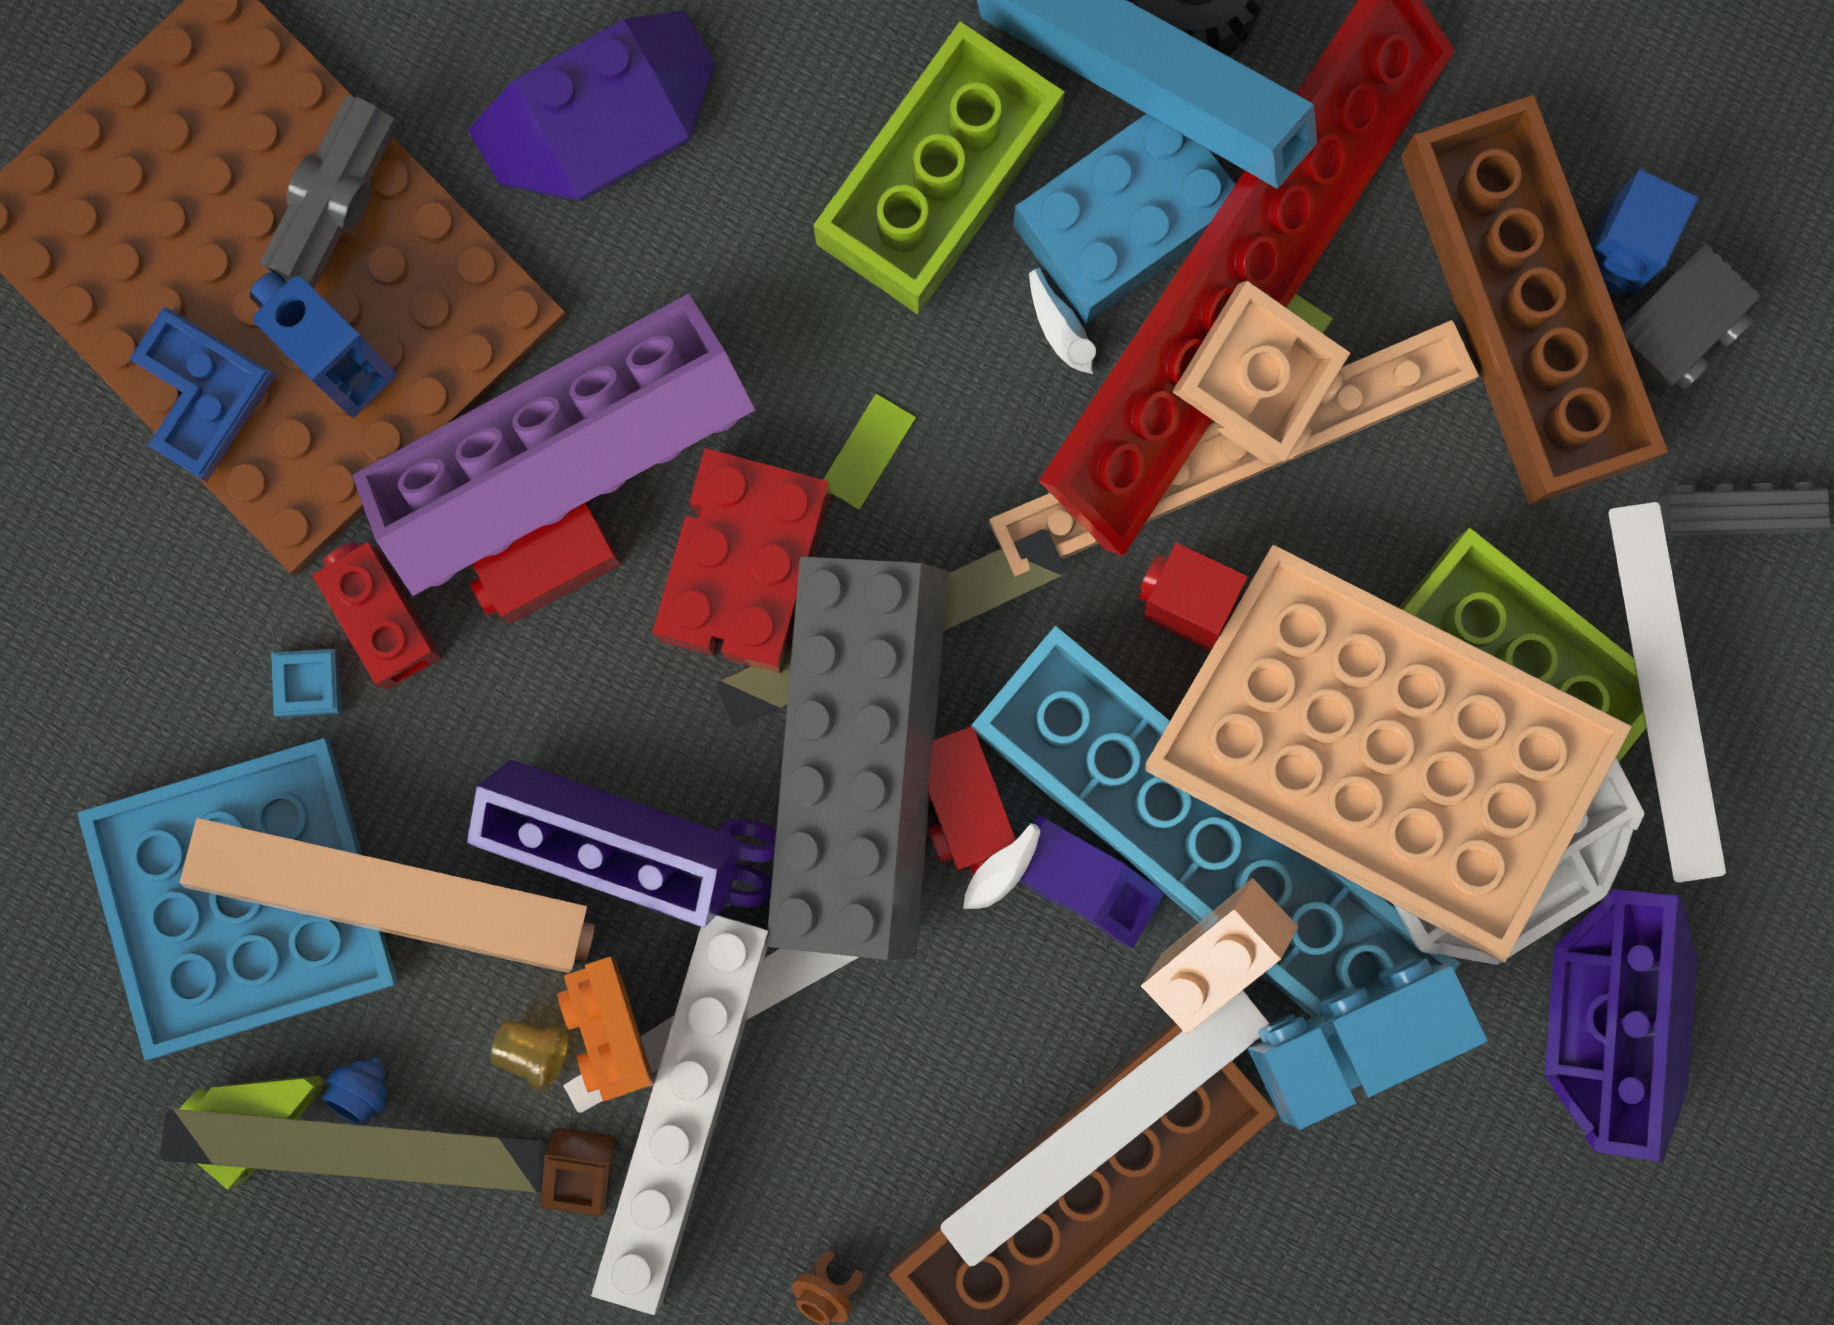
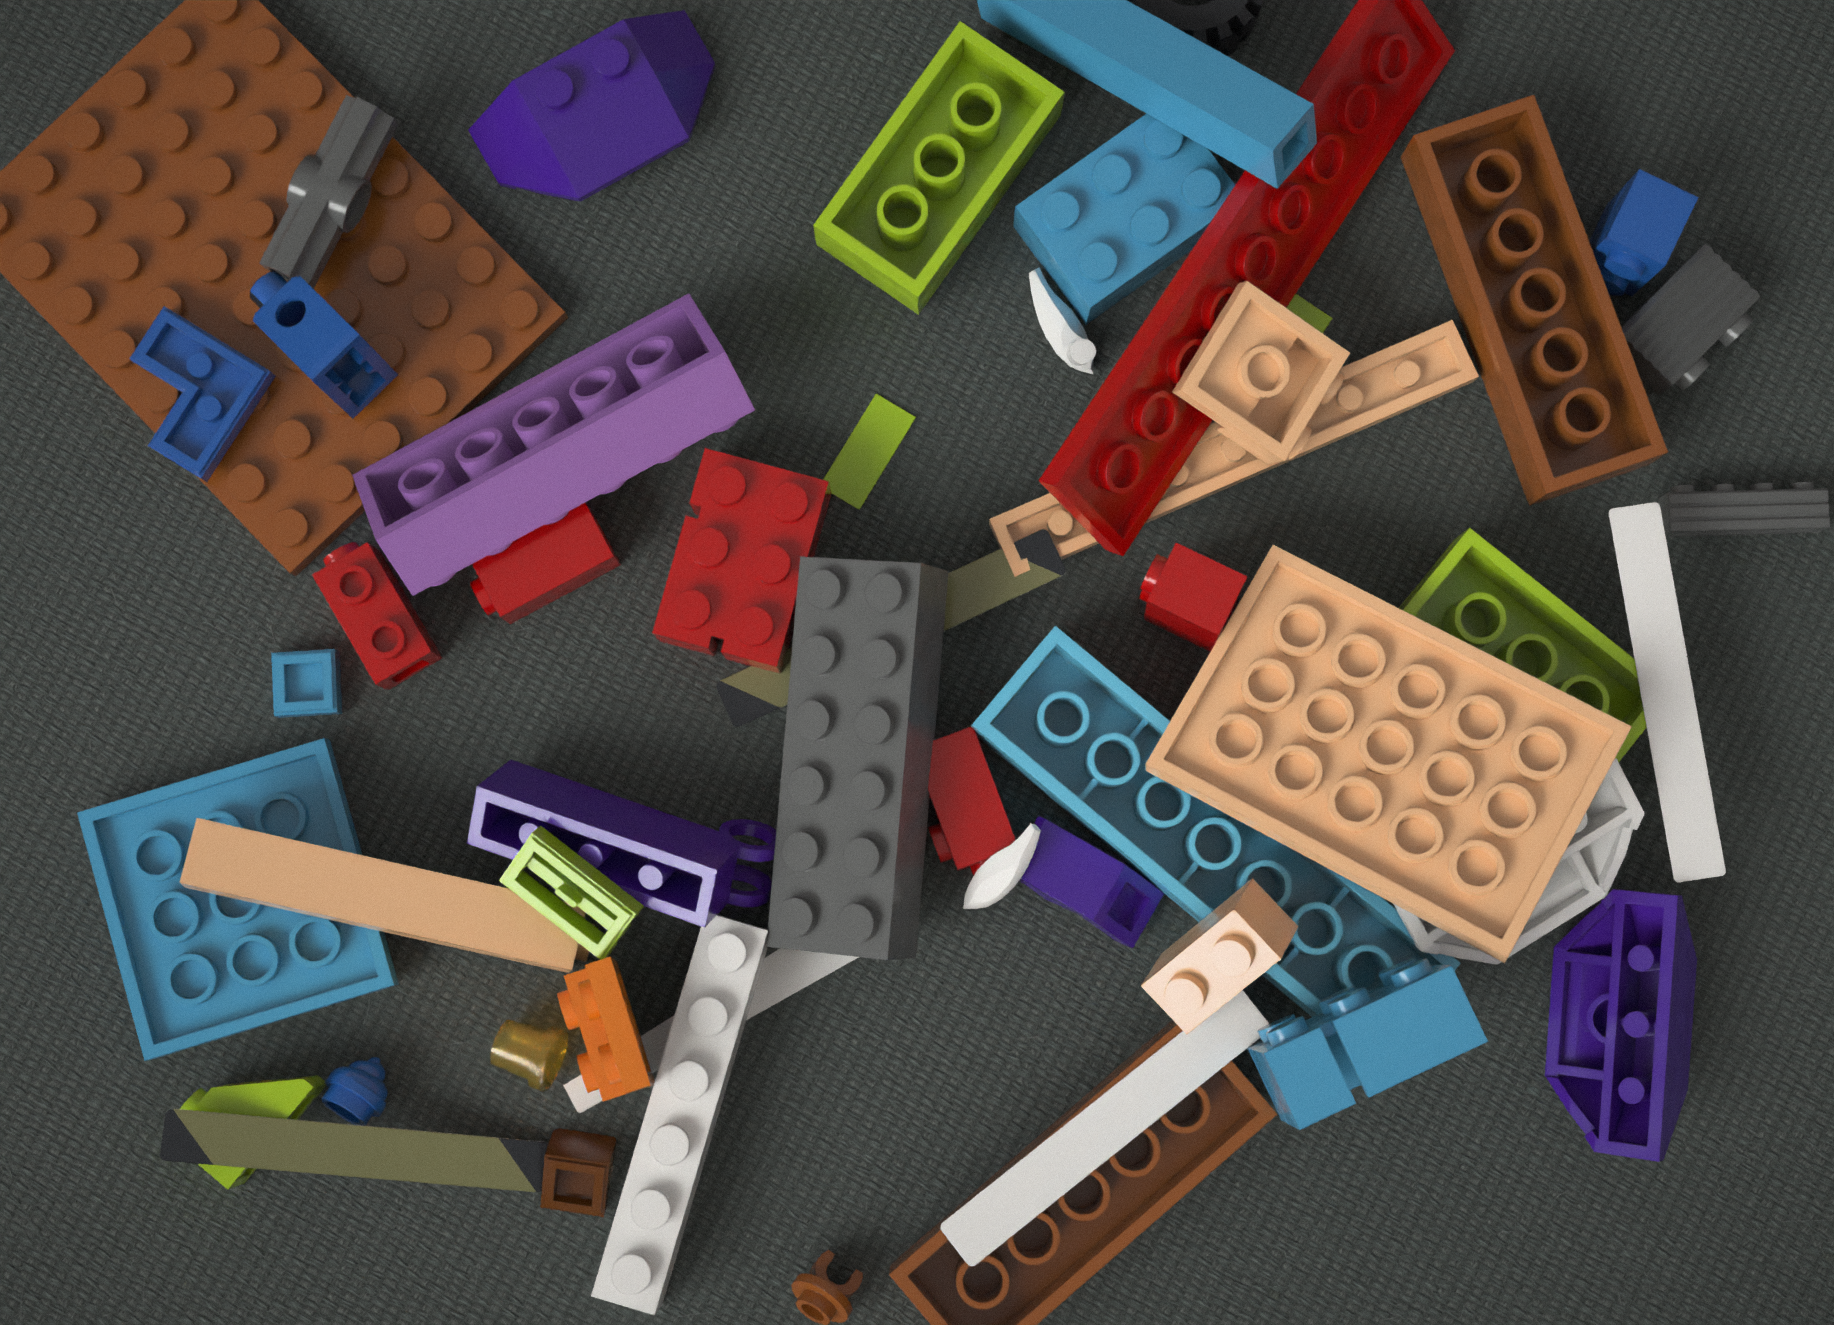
(578, 886): none -> lime tile

